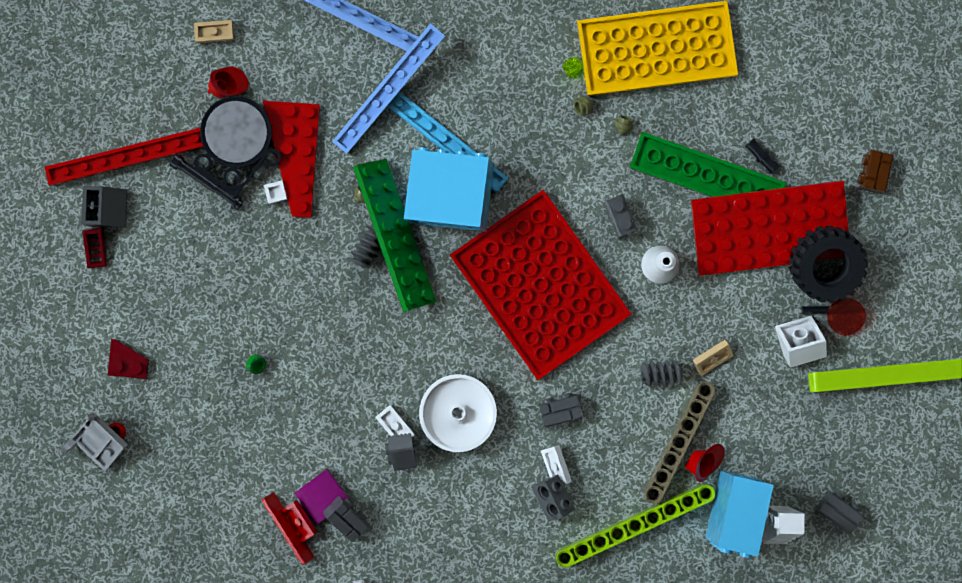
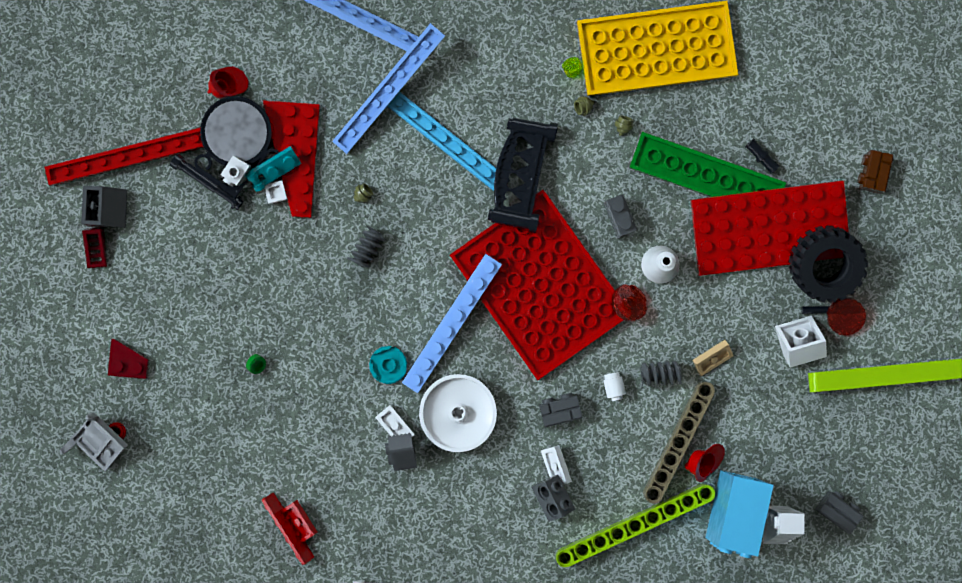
(213, 31): tan plate -> none
(235, 171): none -> white brick
(273, 168): none -> teal plate
(320, 494): magenta slope -> none
(345, 518): dark grey brick -> none
(394, 235): green plate -> none
(395, 362): none -> teal tile
(449, 189): medium azure brick -> none
(451, 323): none -> light blue plate
(521, 214): none -> black piece
(614, 386): none -> white brick
(629, 303): none -> clear red tile

